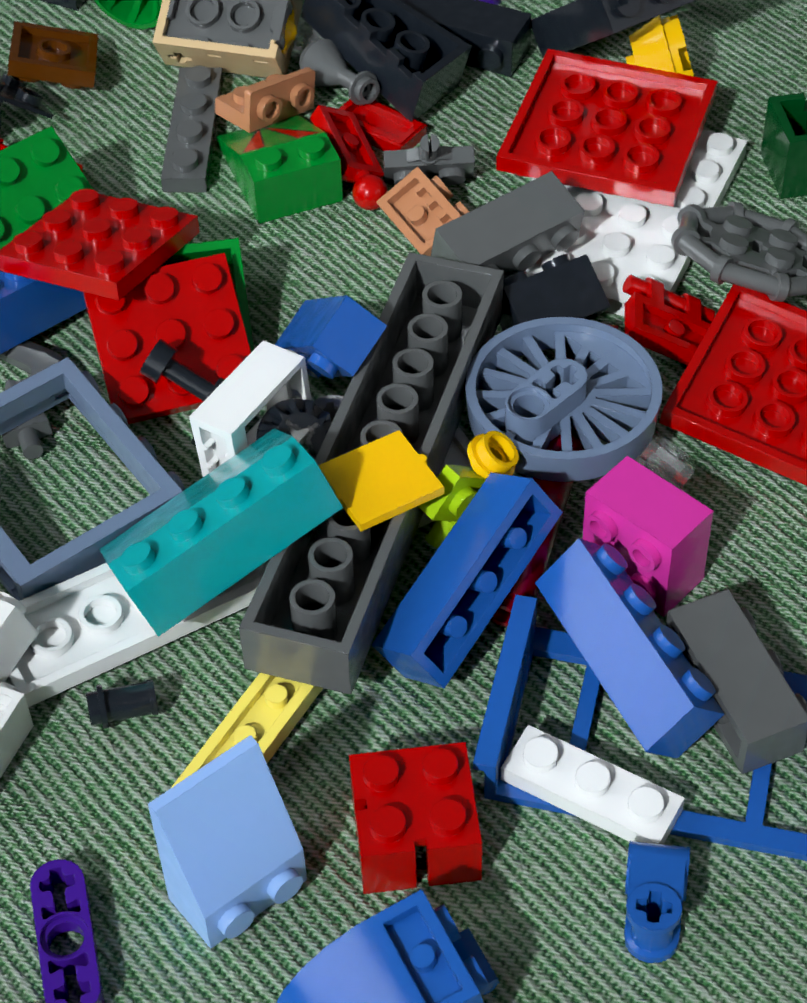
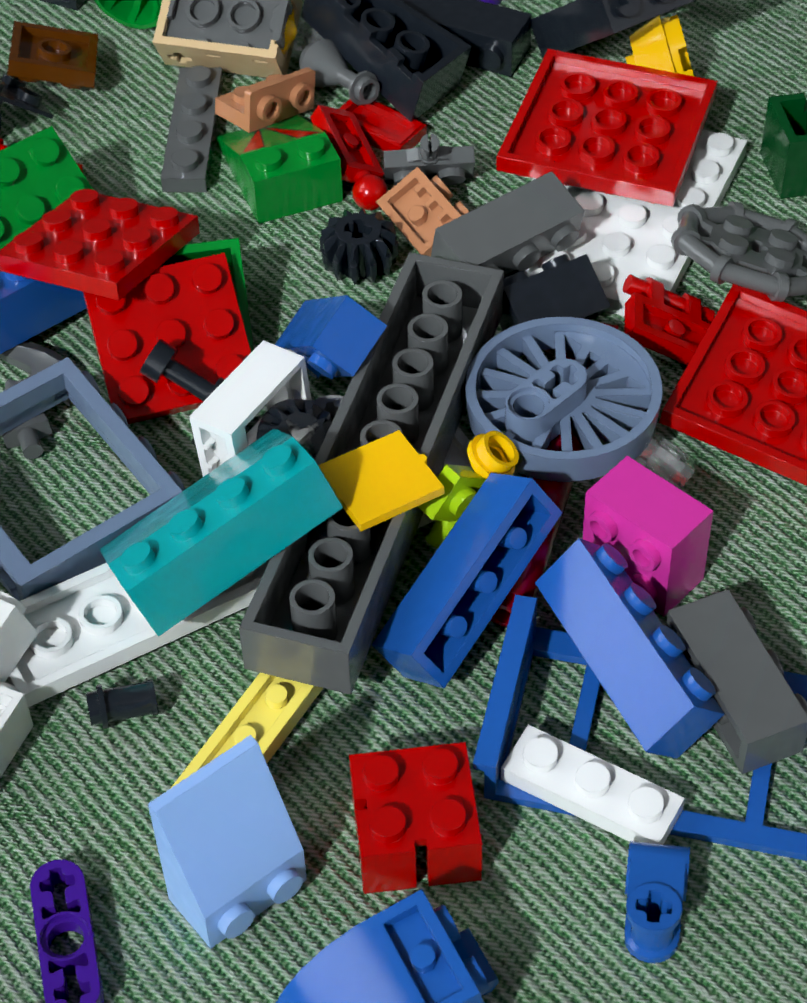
(358, 246): none -> black gear

